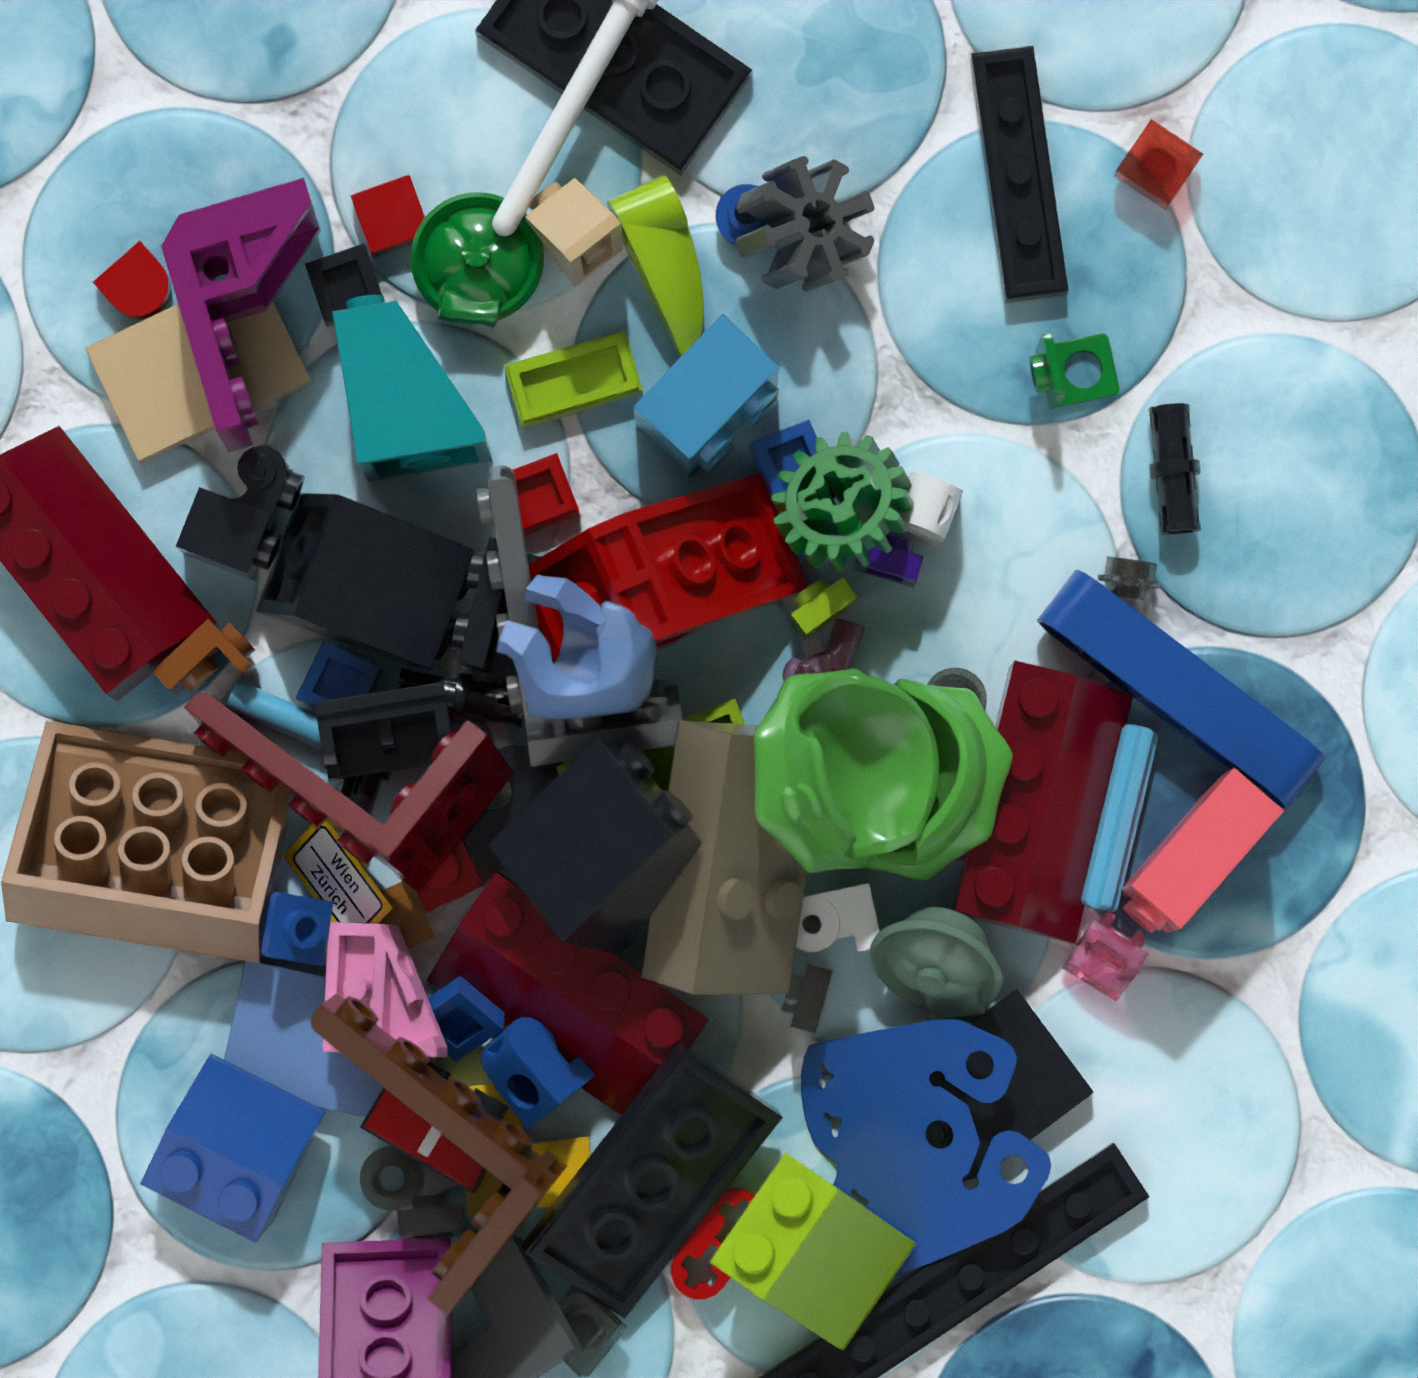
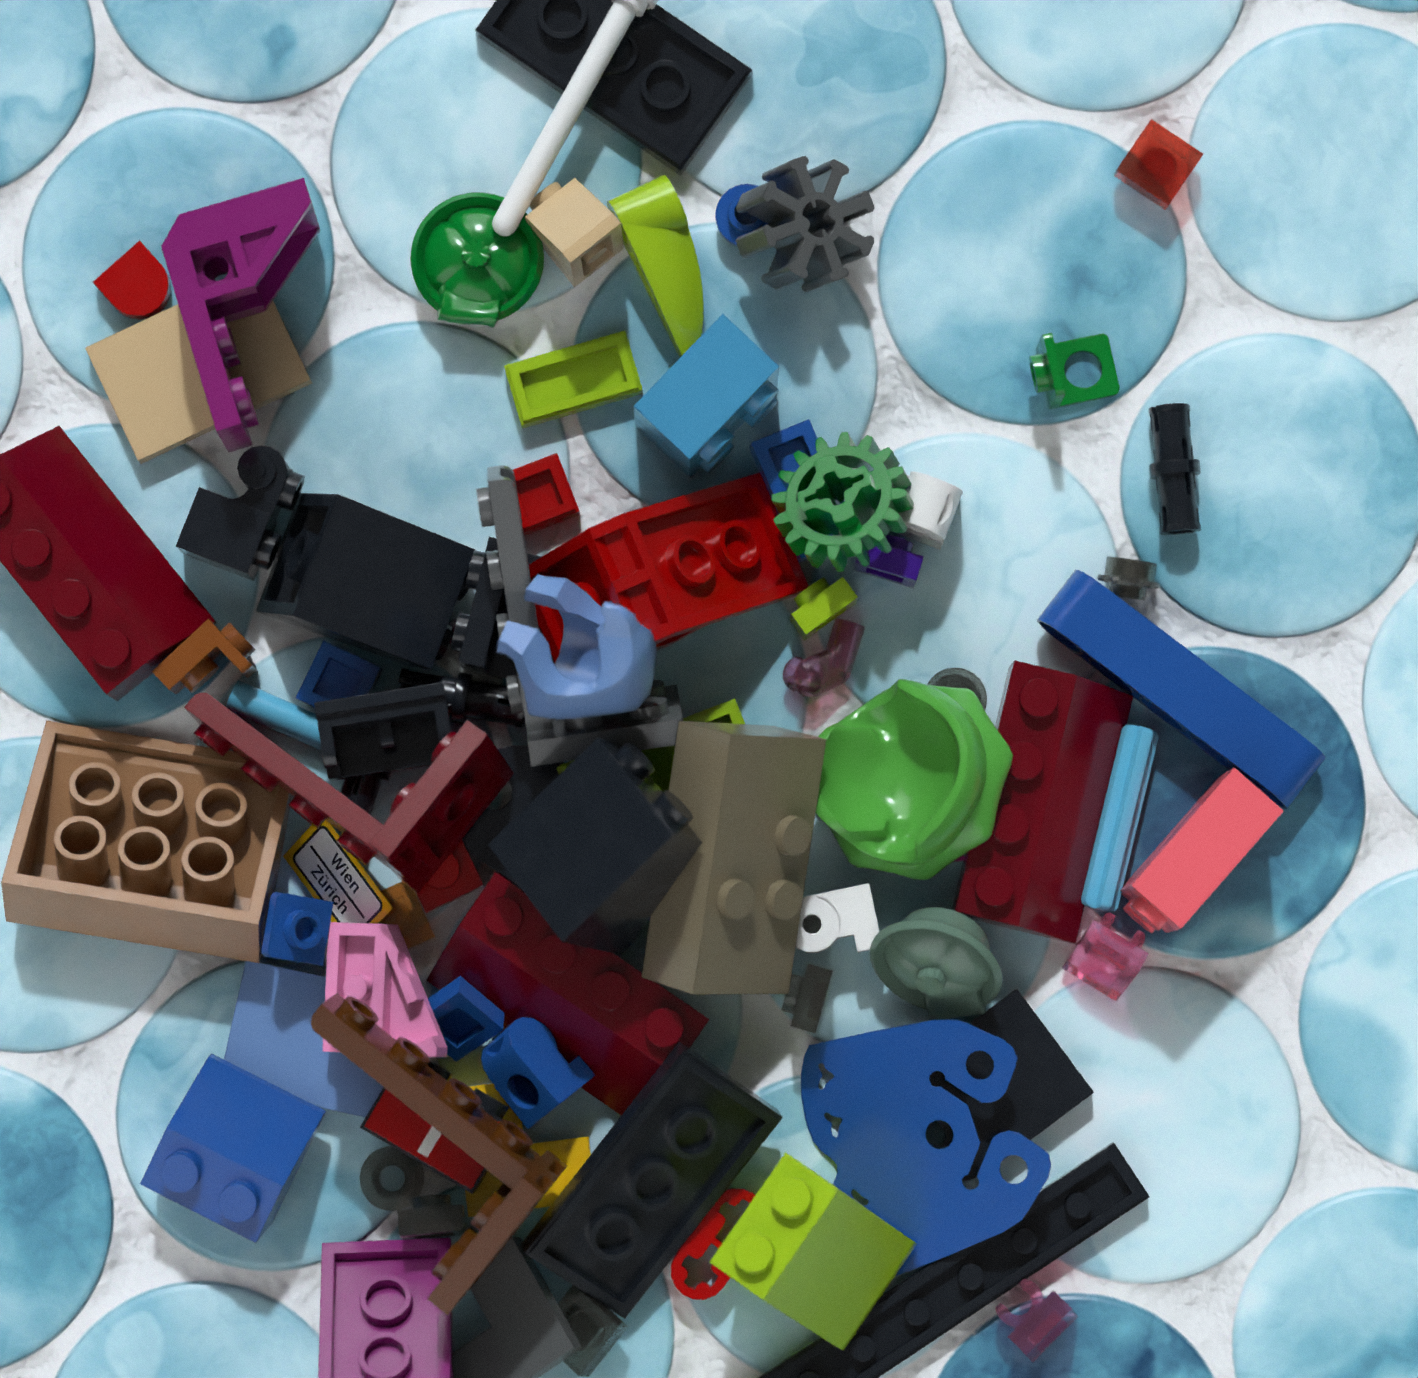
(341, 278): black plate -> none
(389, 215): red tile -> none
(399, 397): teal slope -> none
(843, 769): bright green piece -> none
(1019, 174): black tile -> none
(1042, 1322): none -> clear pink tile

